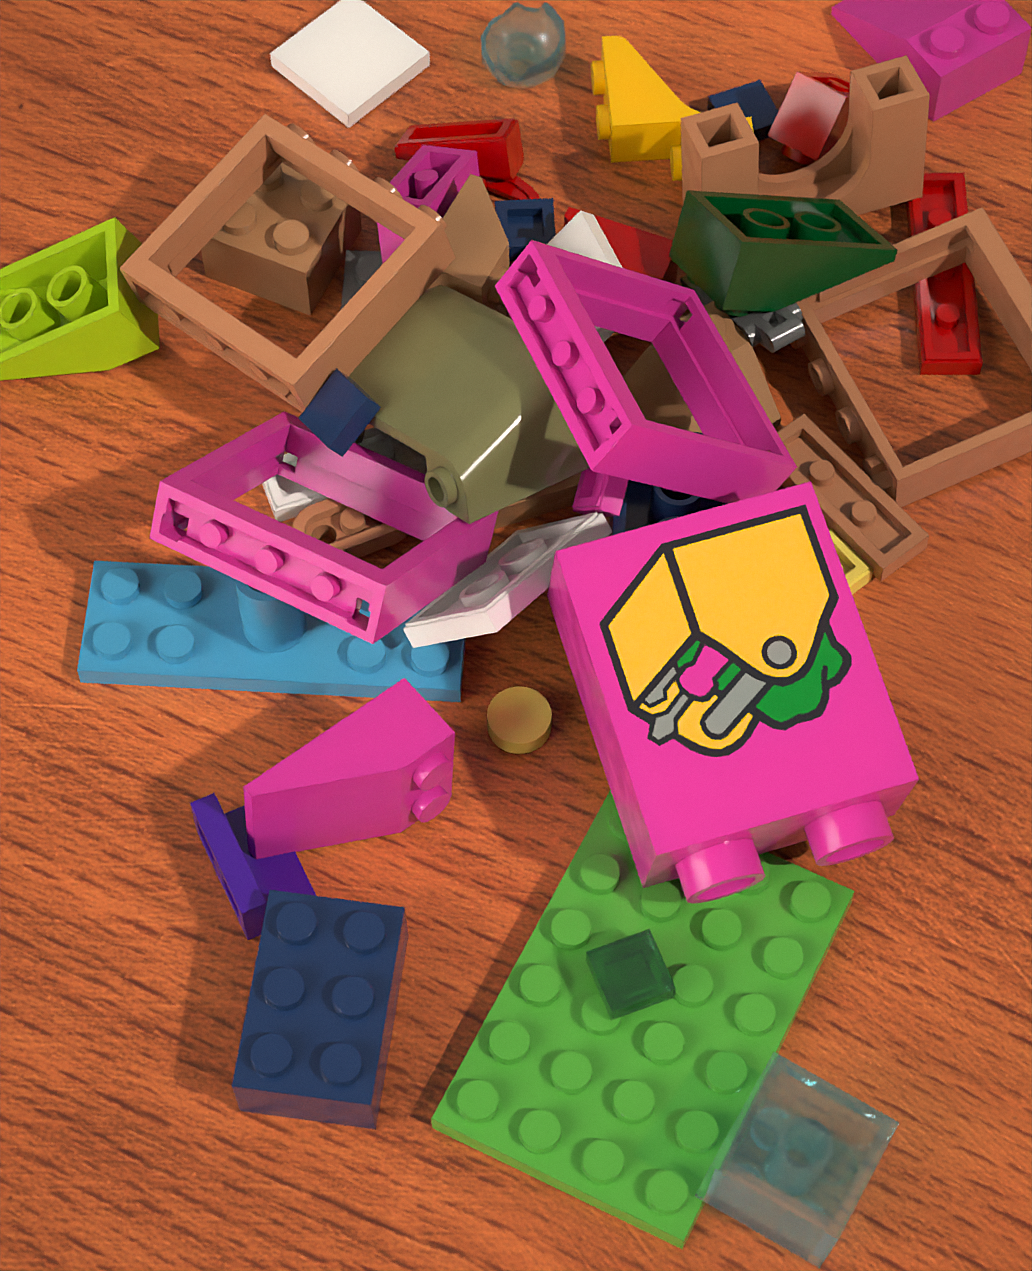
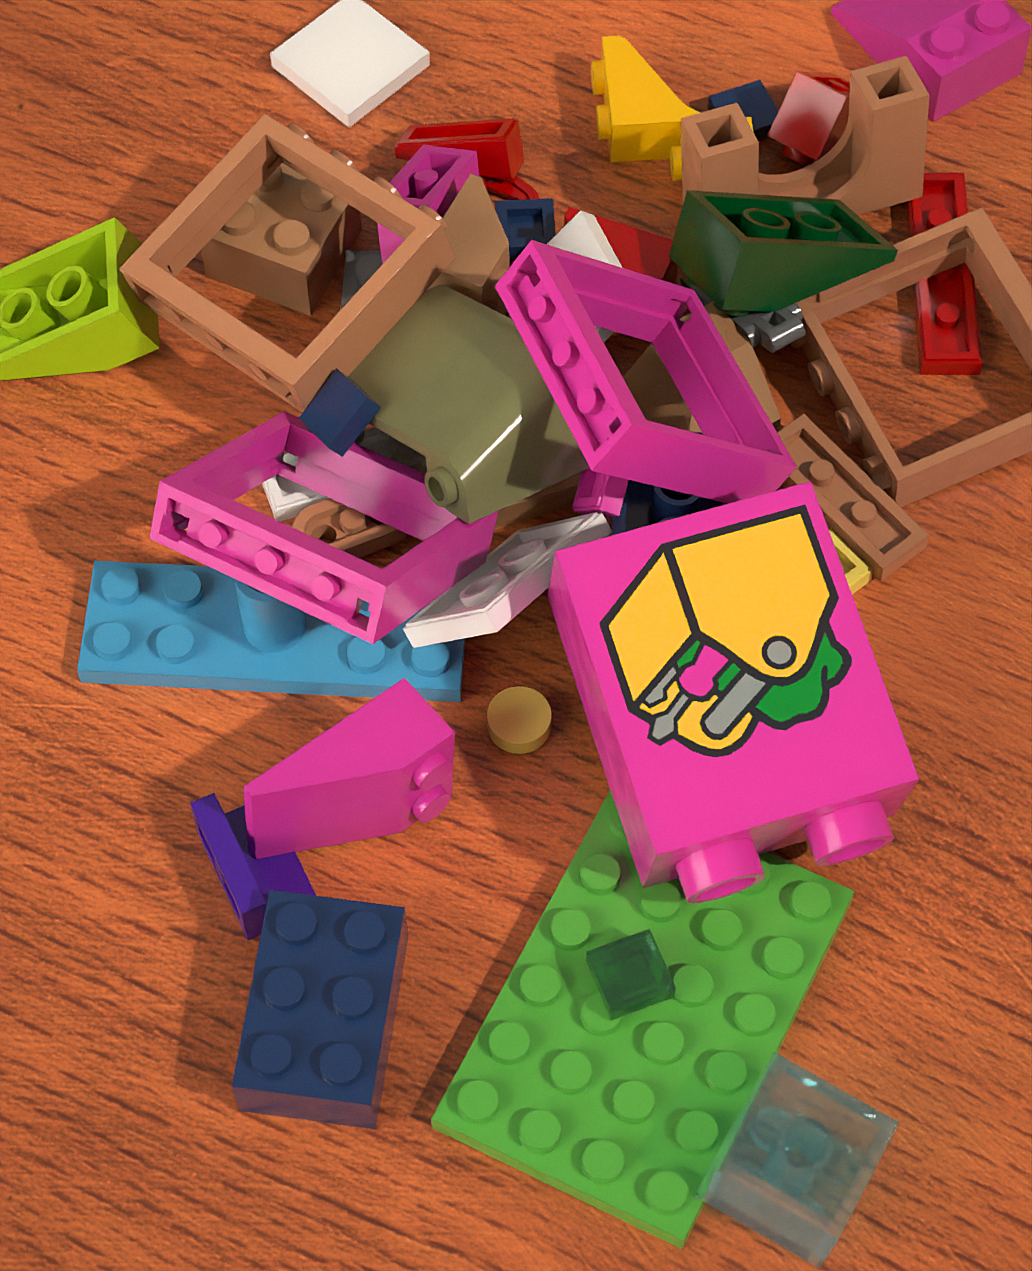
(524, 45): clear light blue hair -> none

